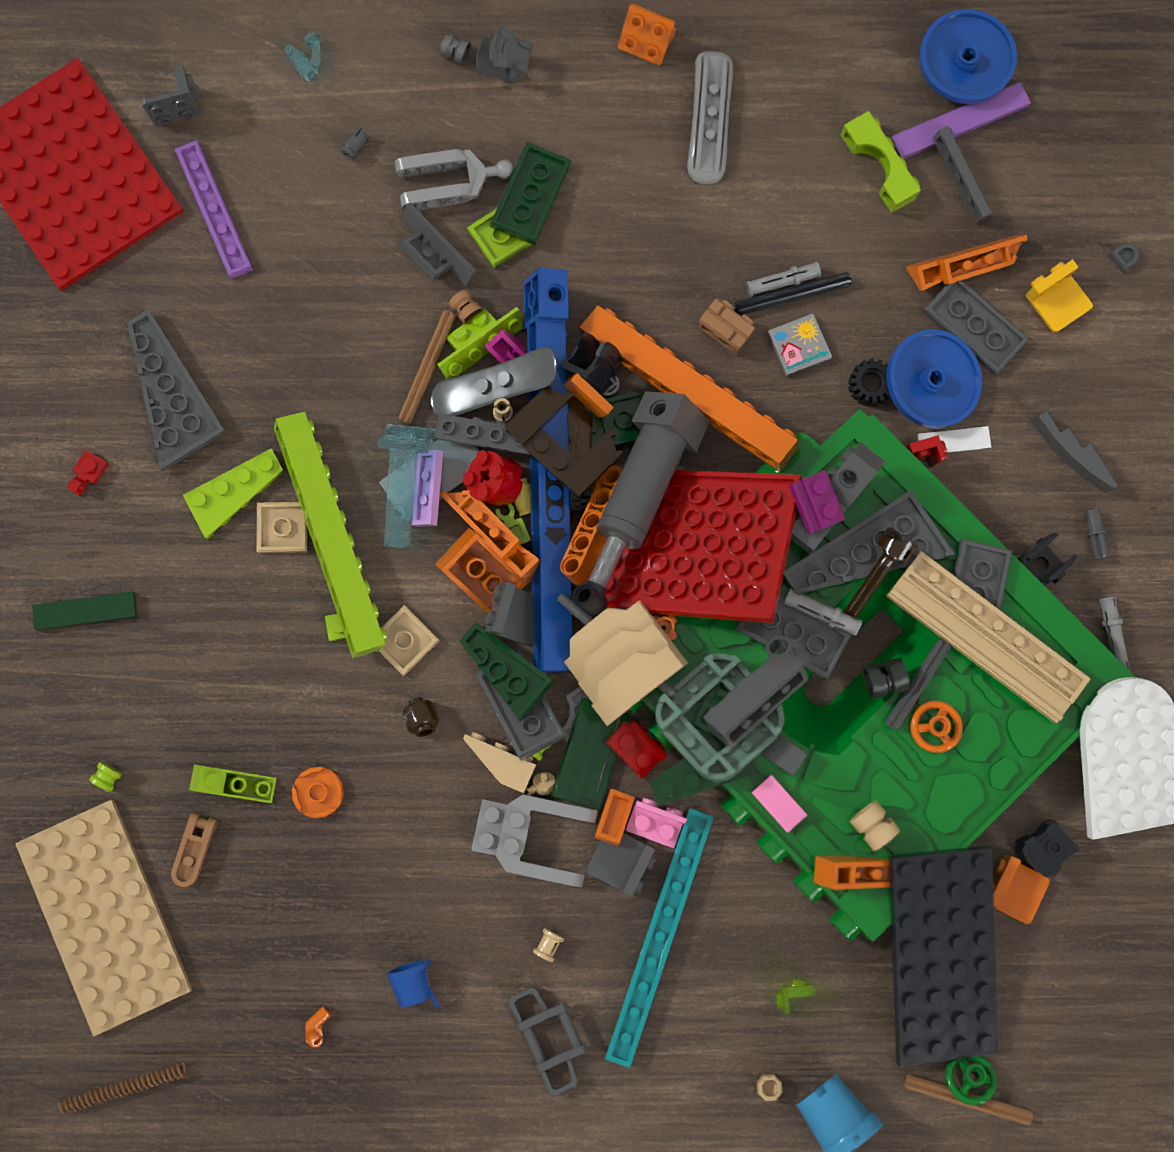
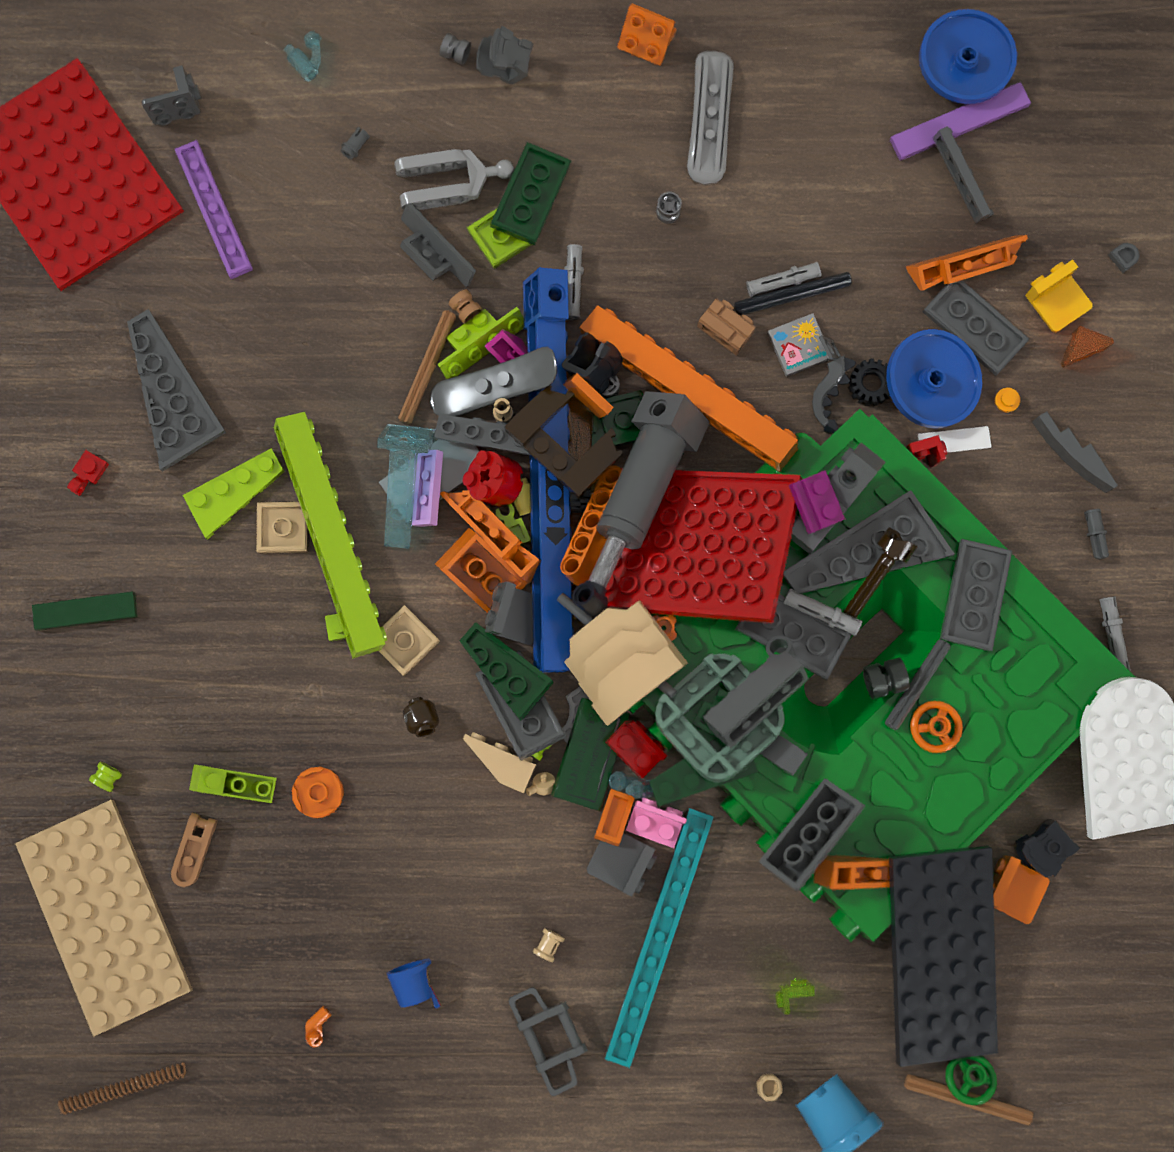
(504, 833): light grey plate -> none
(574, 254): none -> light grey pin
(634, 786): none -> clear light blue plant
(668, 202): none -> flat silver wheel
(779, 803): bright pink tile -> none
(811, 834): none -> dark grey slope
(828, 386): none -> dark grey piece
(865, 137): lime arch -> none
(874, 825): tan wheel -> none
(988, 637): tan plate -> none
(1007, 400): none -> light orange plate
(1055, 567): black piece -> none
(1085, 344): none -> clear orange slope

